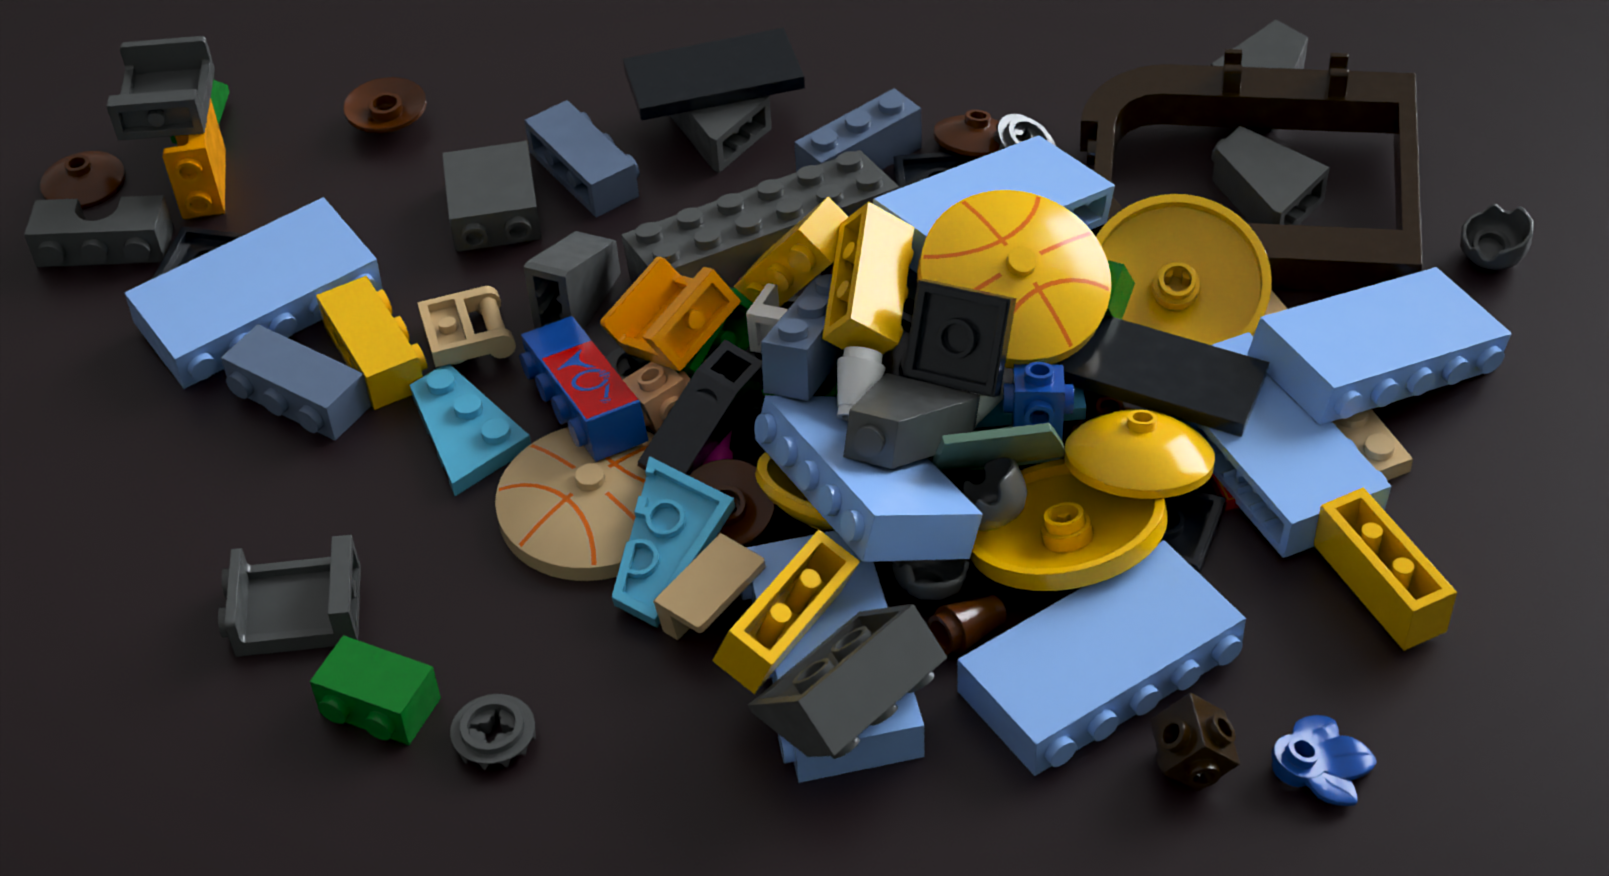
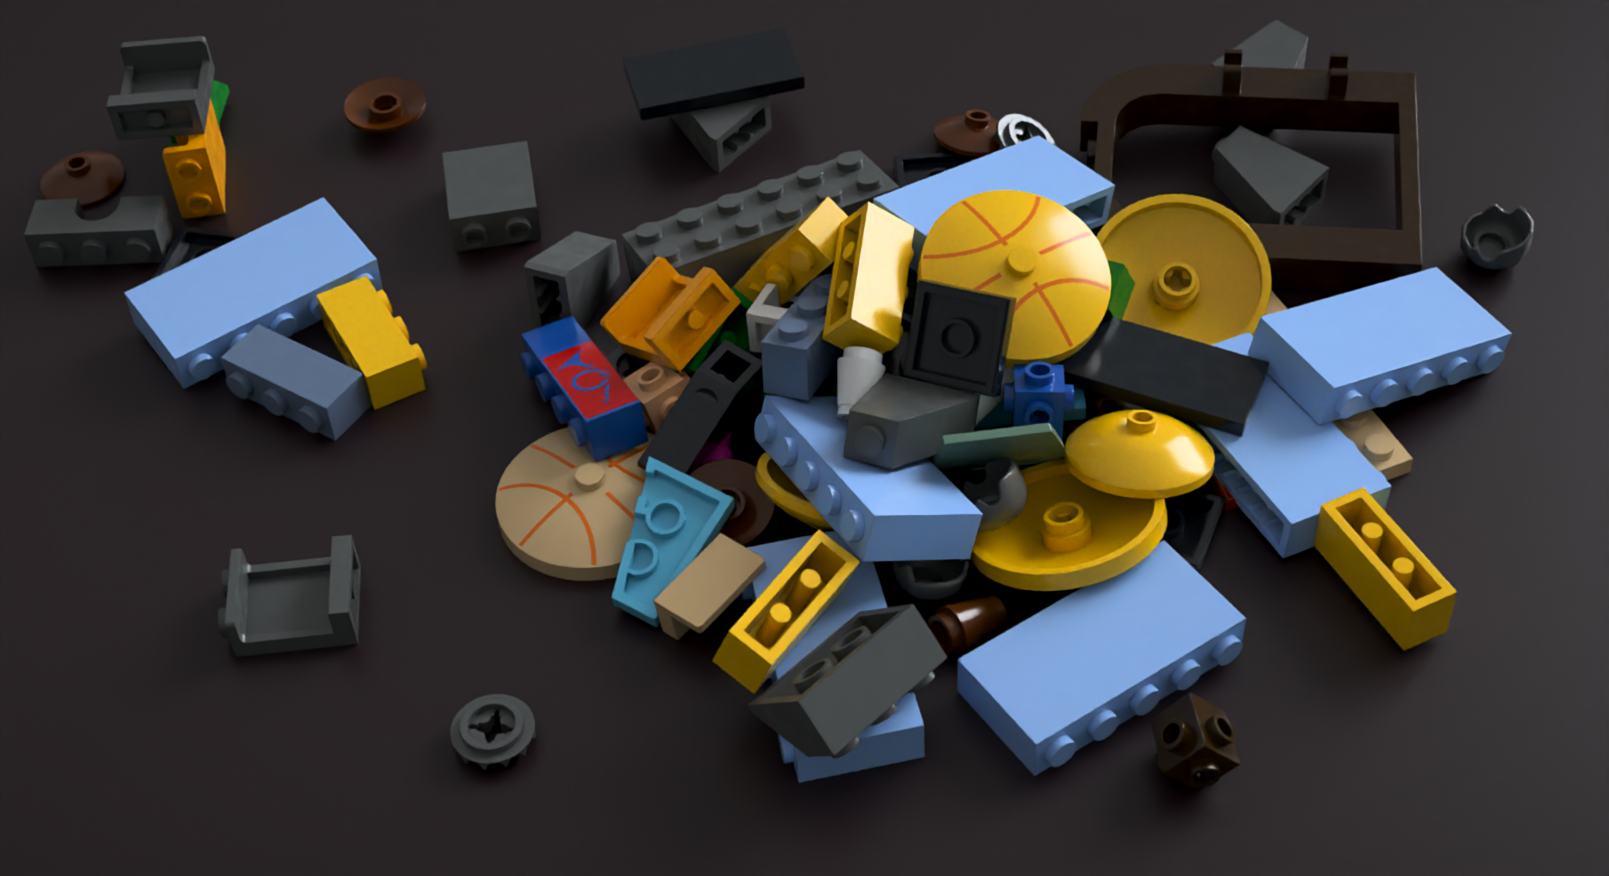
(375, 690): green brick -> none
(451, 331): tan plate -> none
(465, 427): medium azure wing -> none
(582, 158): sand blue brick -> none
(878, 128): sand blue brick -> none
(1322, 760): blue plate -> none

